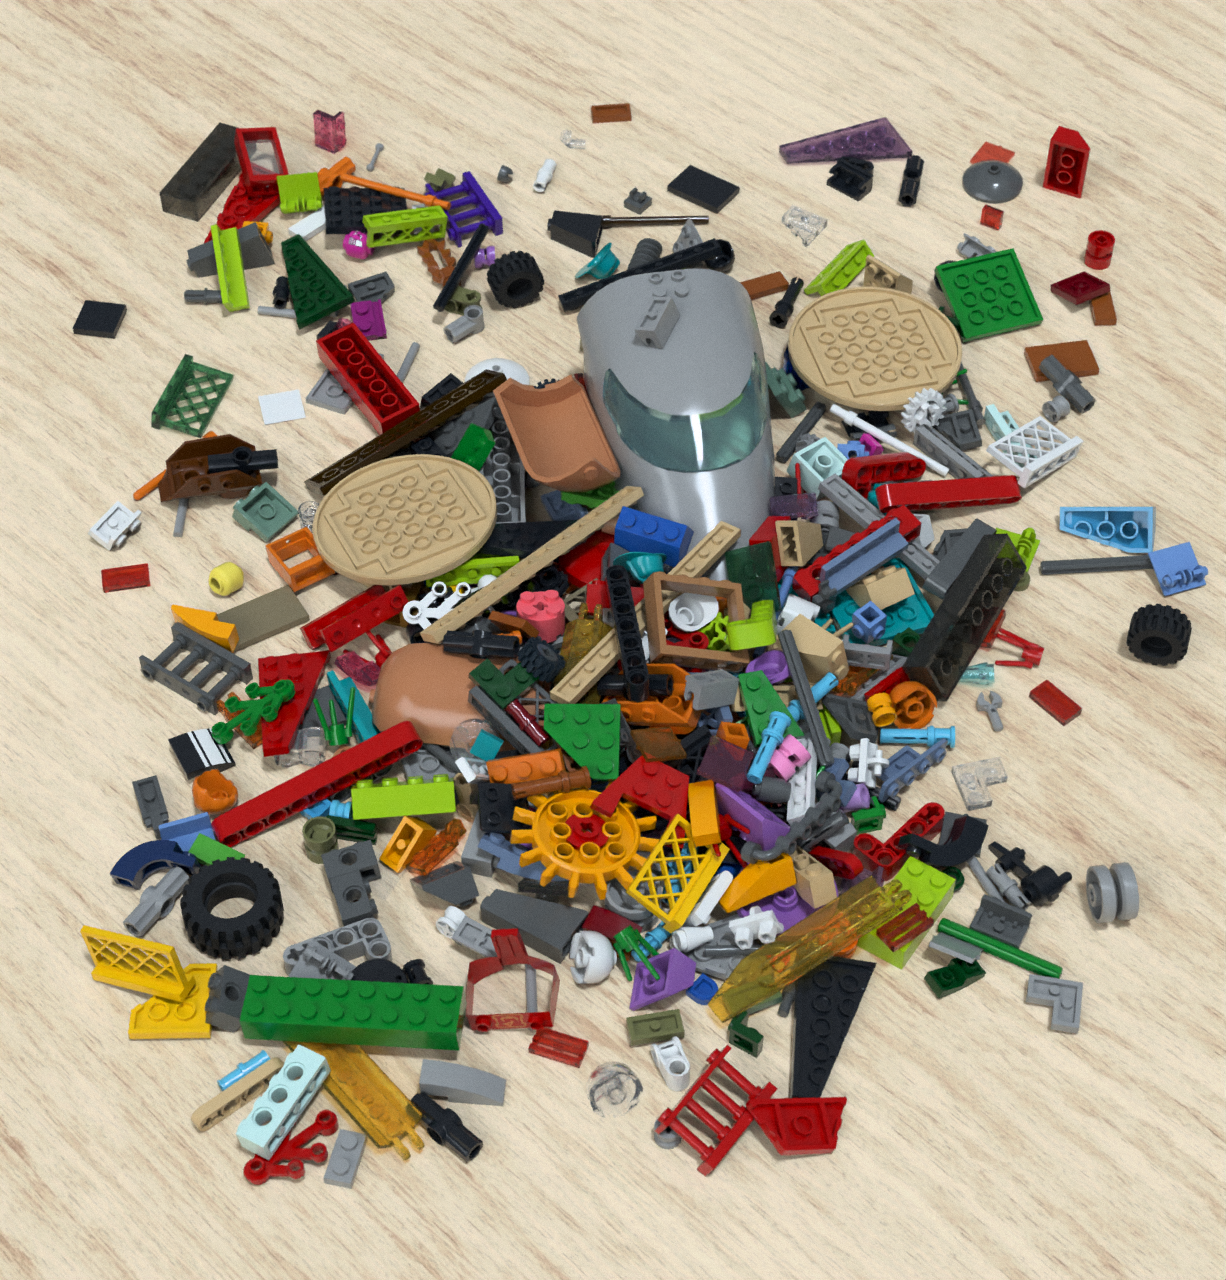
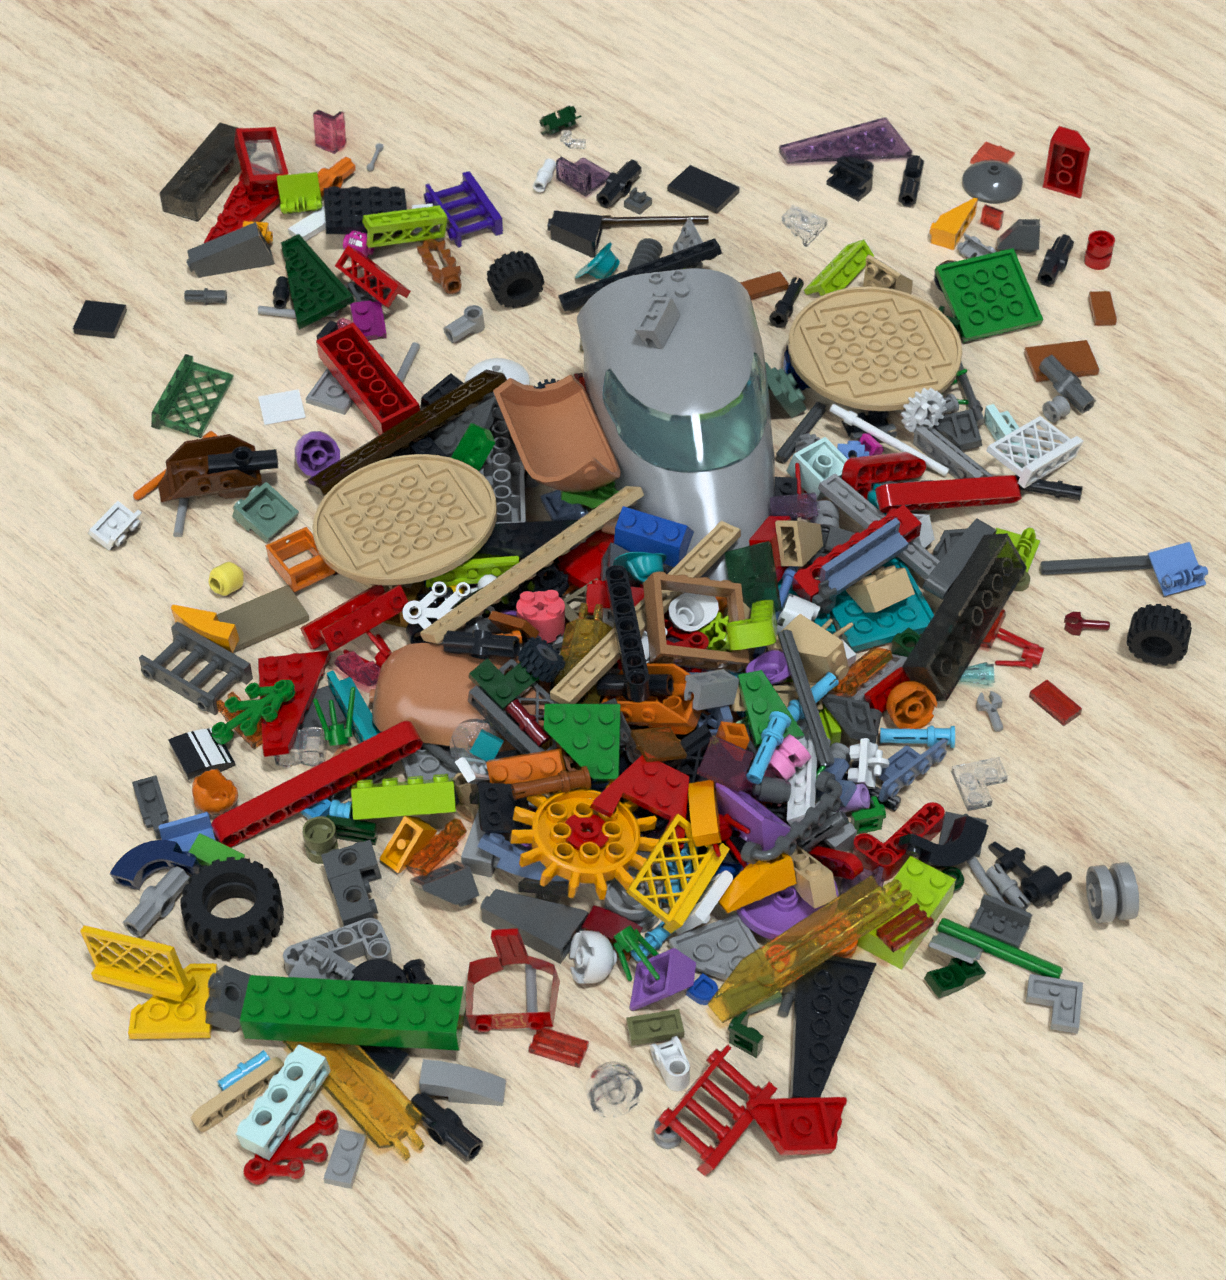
(125, 578): clear red tile -> none
(230, 268): lime fence -> none
(306, 513): clear wheel -> none
(316, 452): none -> medium lavender cylinder
(376, 272): none -> red fence
(389, 1059): none -> black tile
(428, 200): orange bar -> none
(440, 181): olive bracket -> none
(449, 923): white wheel -> none
(461, 267): black axle -> none
(462, 299): olive piece -> none
(475, 937): light grey hinge -> none
(479, 258): medium lavender wheel -> none
(503, 174): dark grey hinge -> none
(552, 123): none -> dark green hinge
(581, 176): none -> clear purple bracket
(611, 113): dark orange tile -> none
(619, 184): none -> black piece
(689, 938): white cone -> none
(723, 261): black hair -> none
(729, 950): dark grey bar -> none
(756, 926): white hips -> none
(868, 655): light grey hinge -> none
(869, 622): medium blue brick -> none
(881, 709): light orange wheel -> none
(953, 224): none -> light orange slope
(1022, 236): none -> dark grey slope
(1055, 260): none -> black piece
(1056, 489): none -> black pin
(1080, 288): dark red tile -> none
(1081, 624): none -> dark red bar
(1119, 527): dark azure wedge -> none

